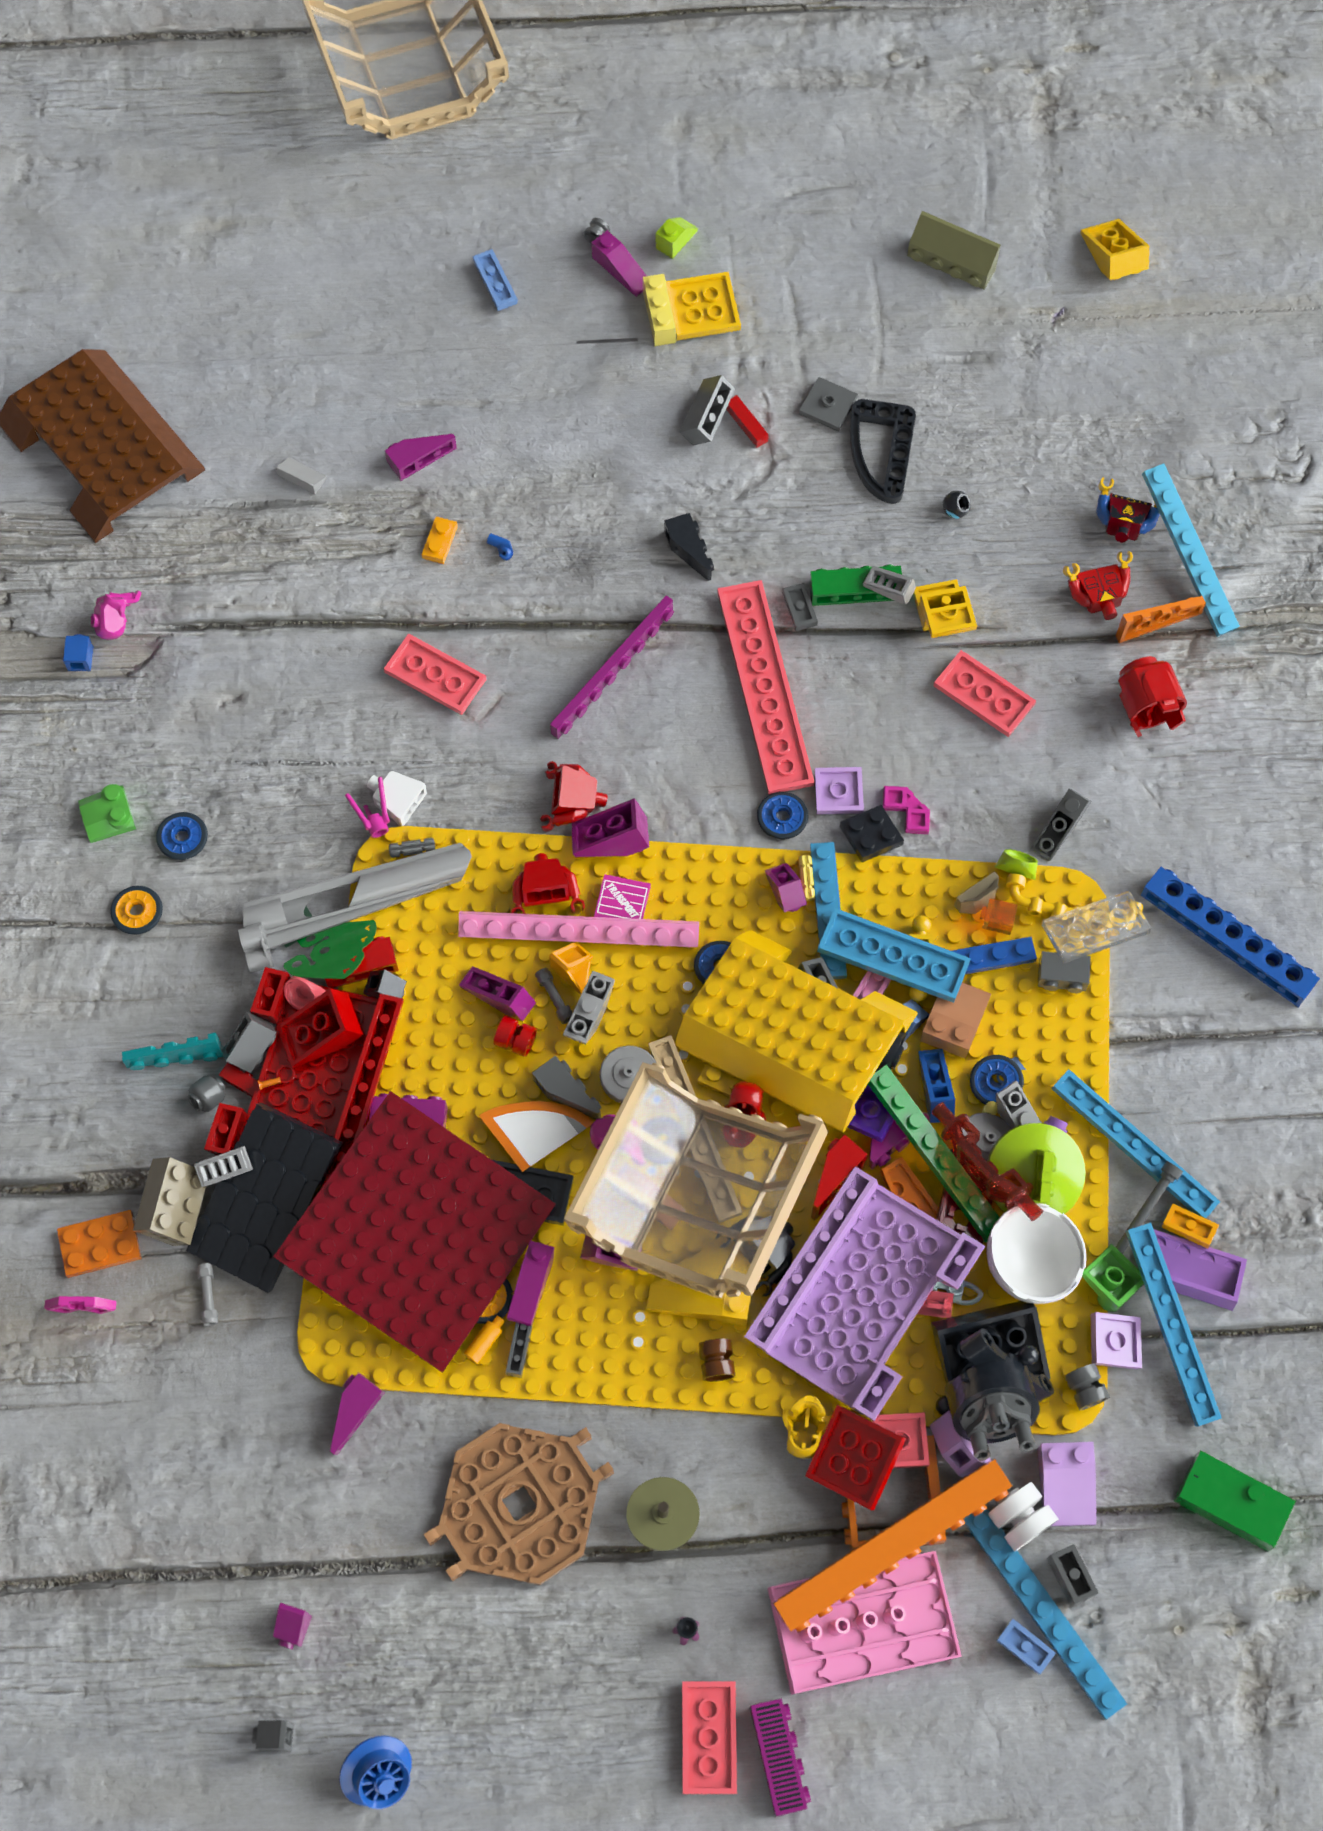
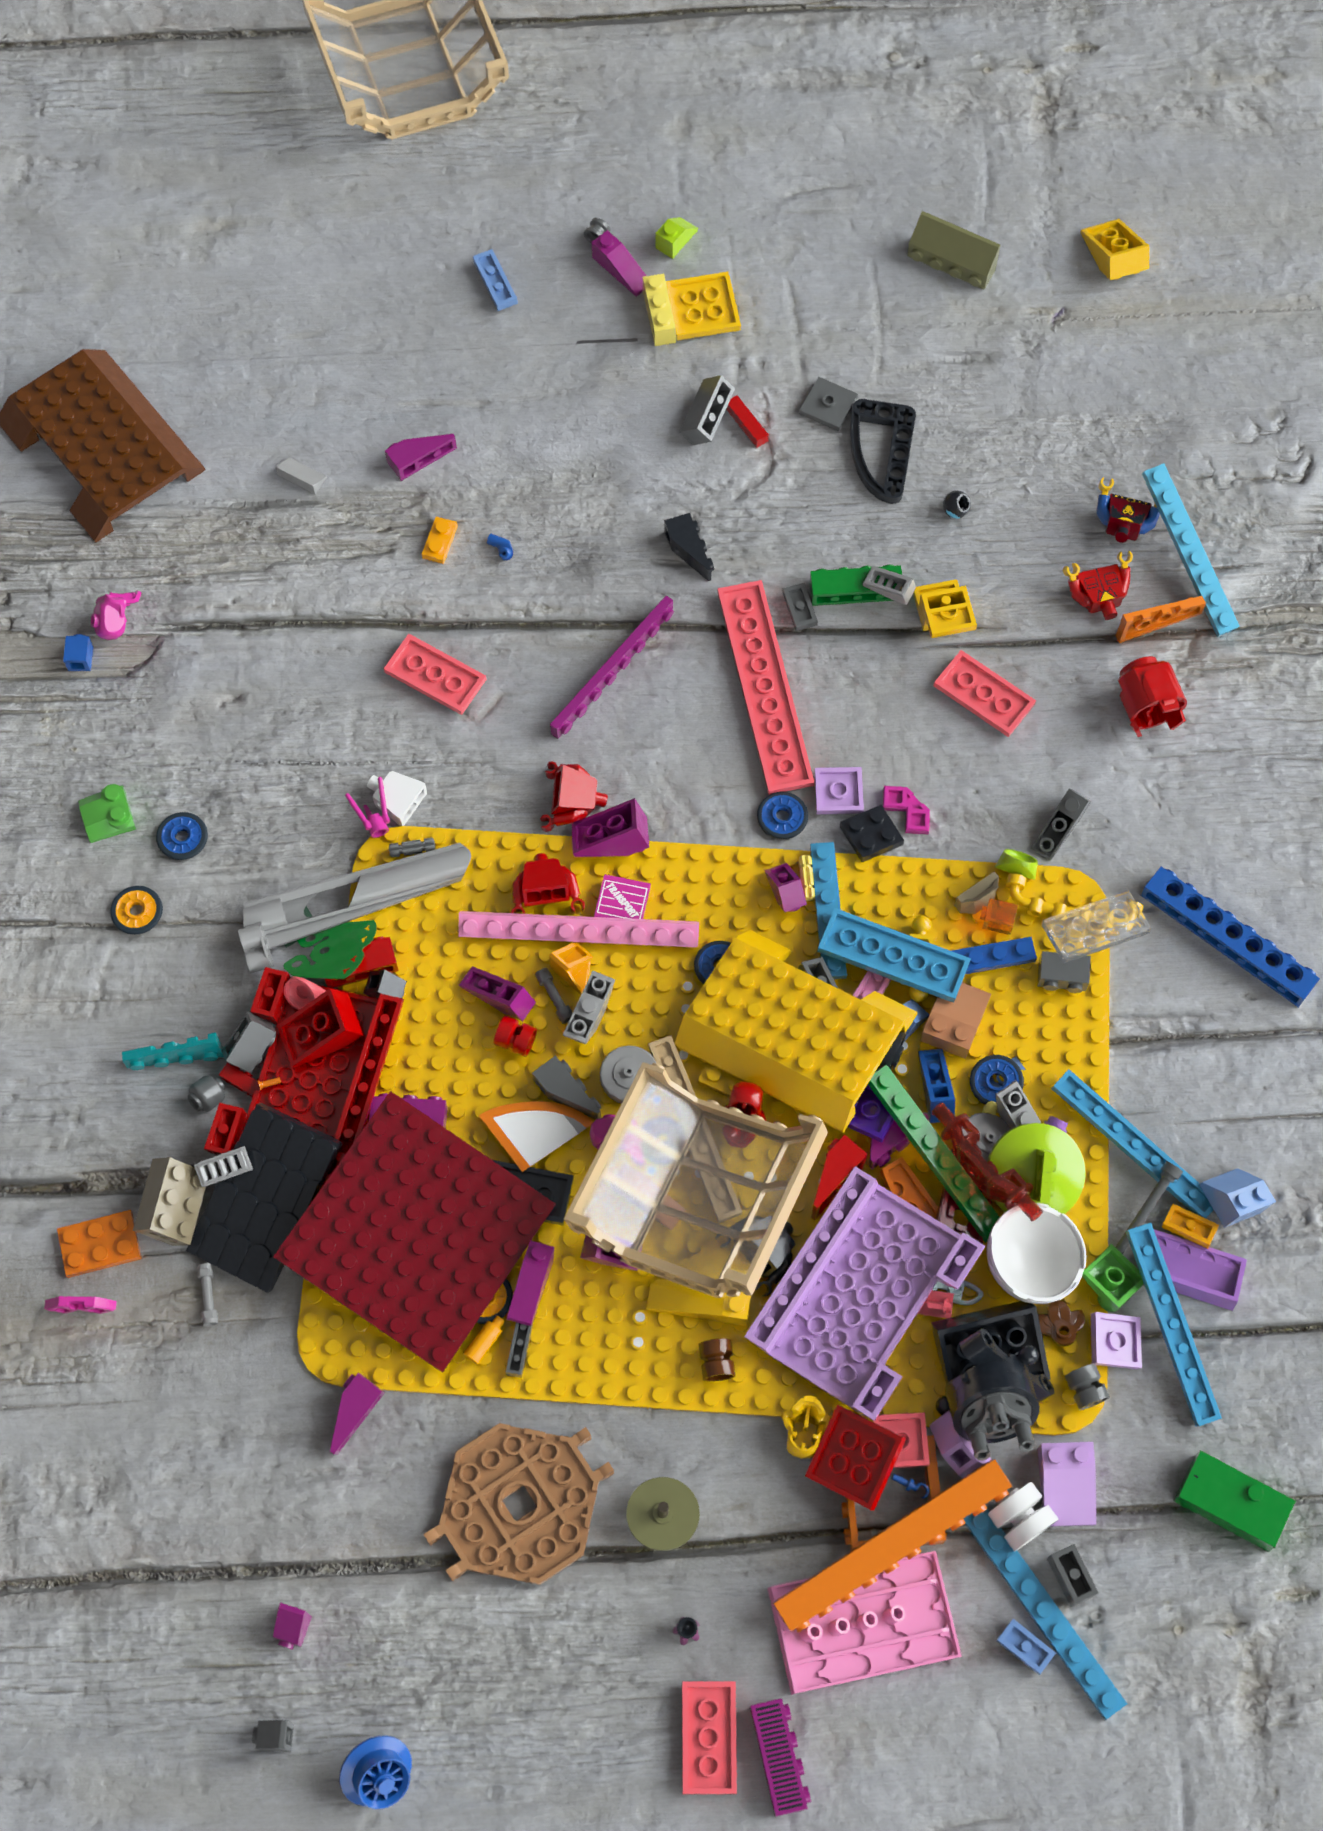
(909, 1484): none -> blue hand
(1061, 1319): none -> reddish brown plate
(1237, 1196): none -> medium blue slope

